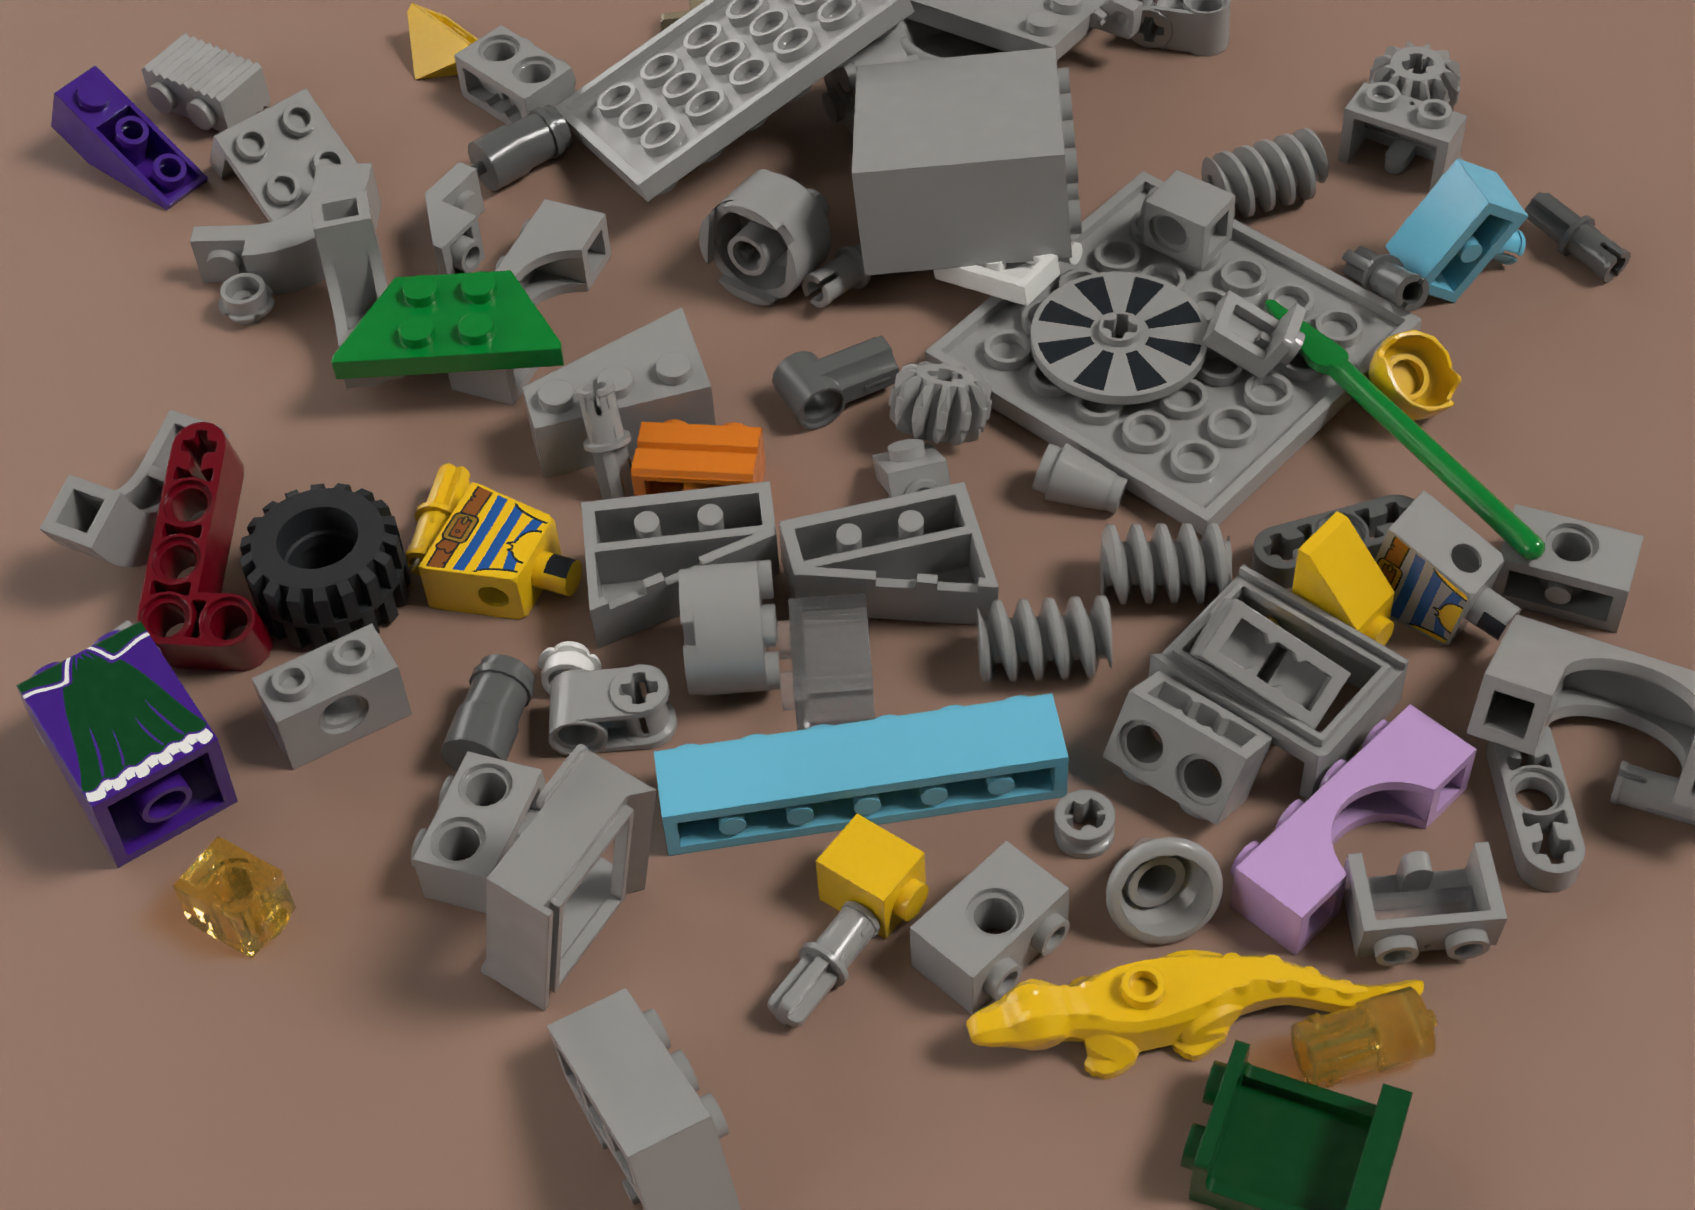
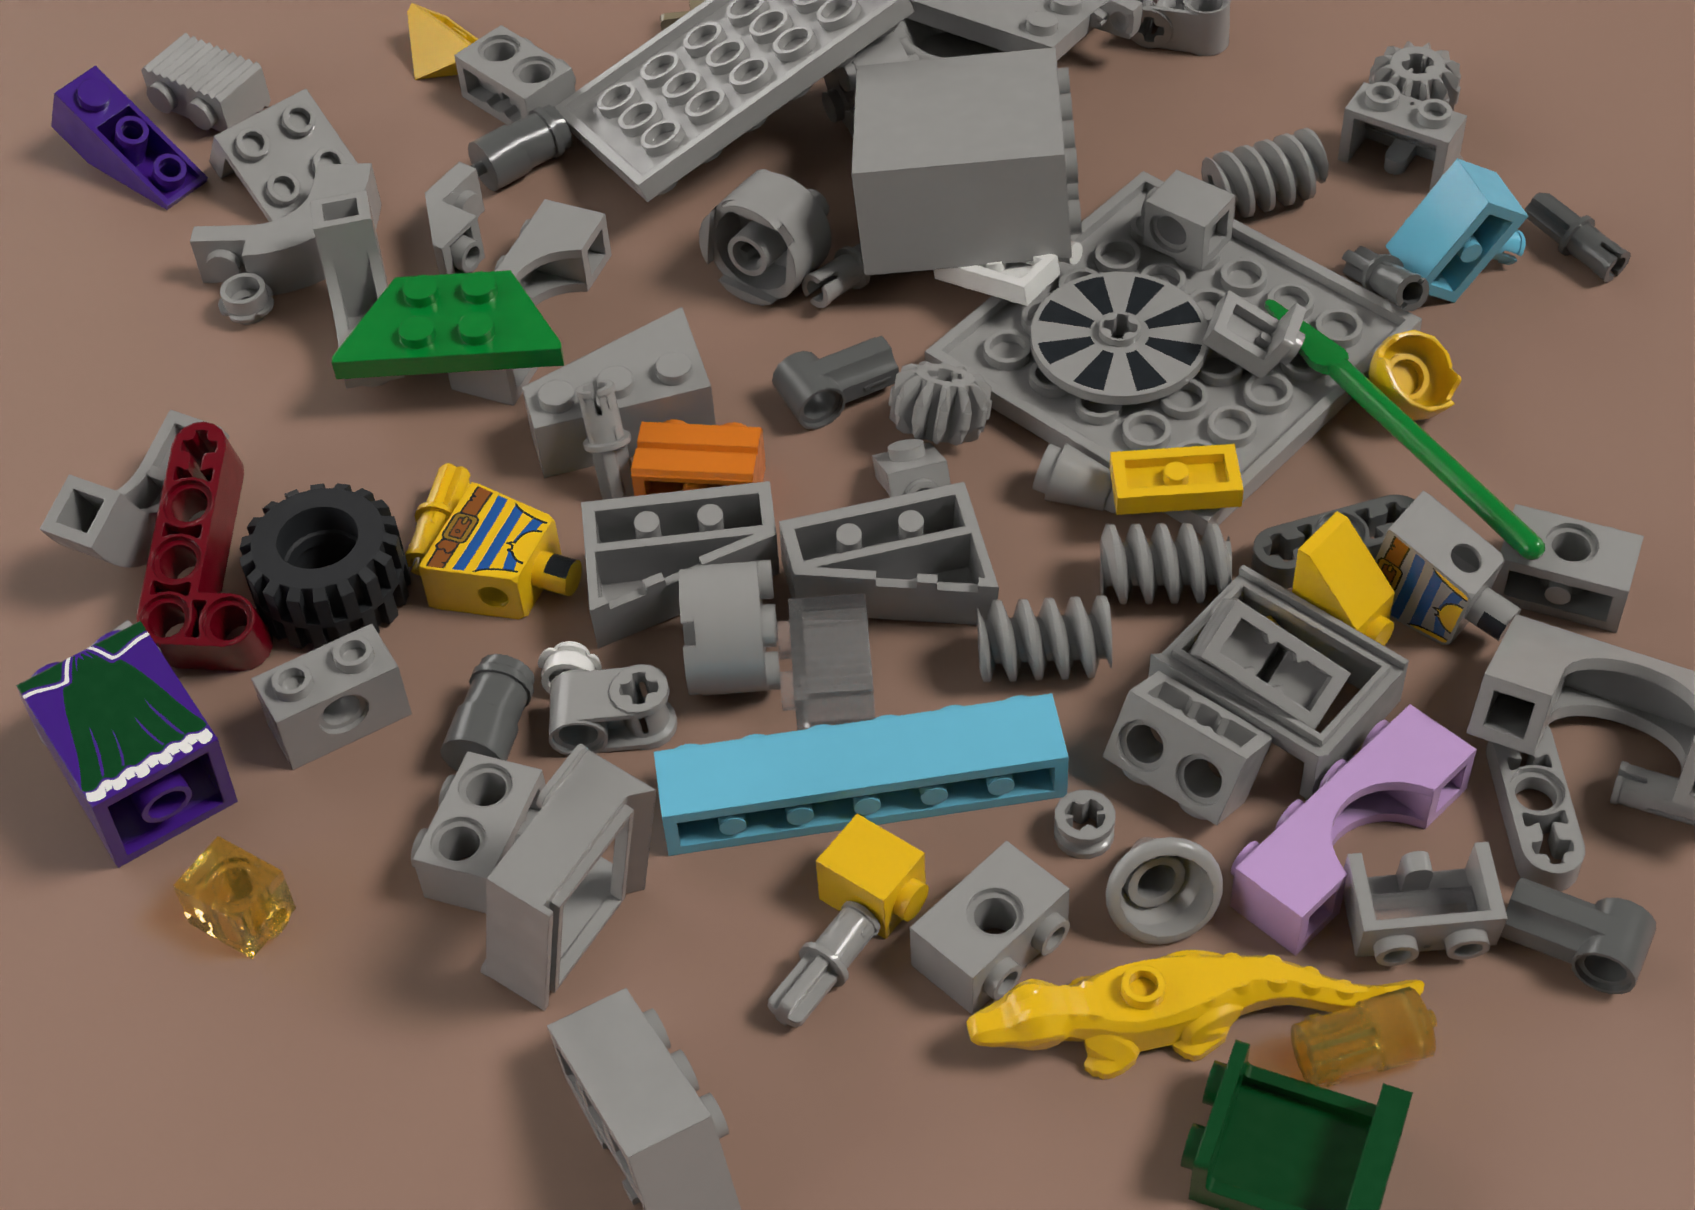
(1176, 479): none -> yellow plate
(1599, 940): none -> dark grey piece

